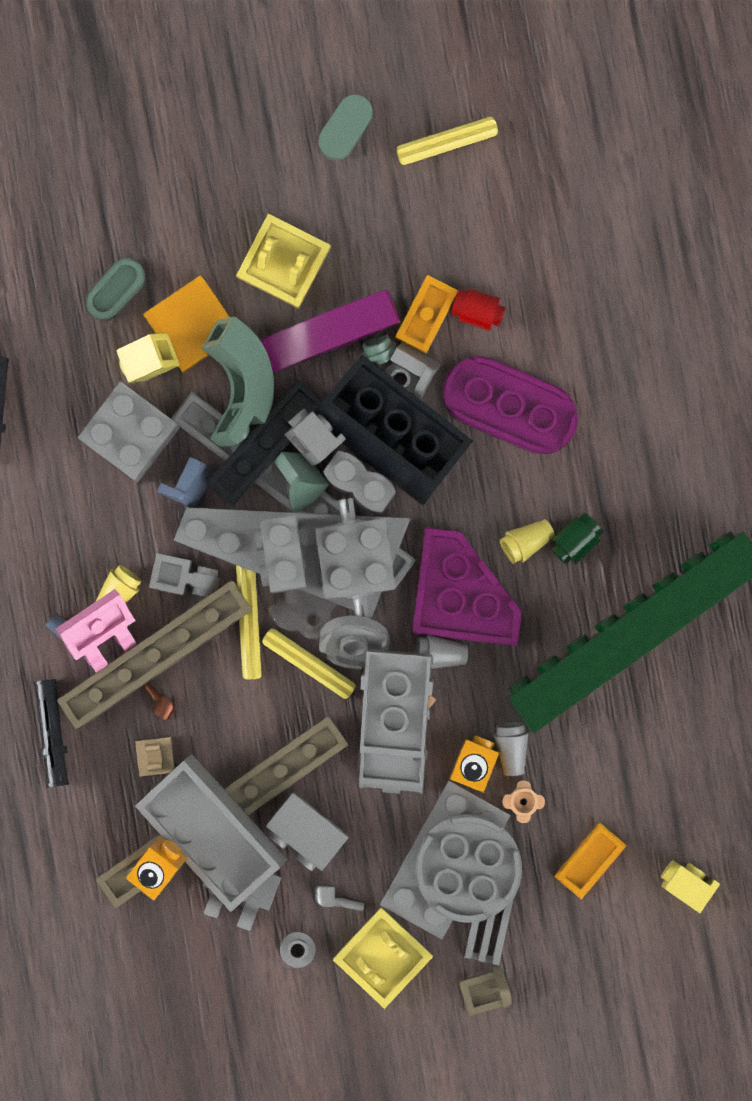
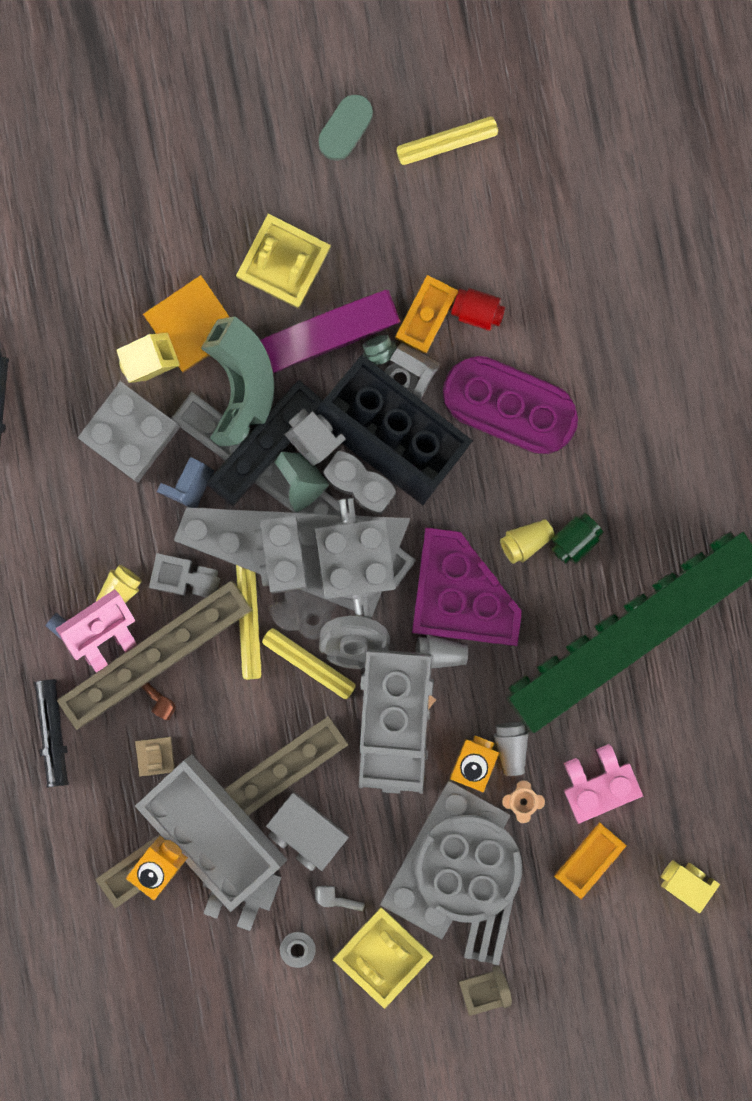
(115, 289): sand green tile -> none
(603, 791): none -> bright pink plate

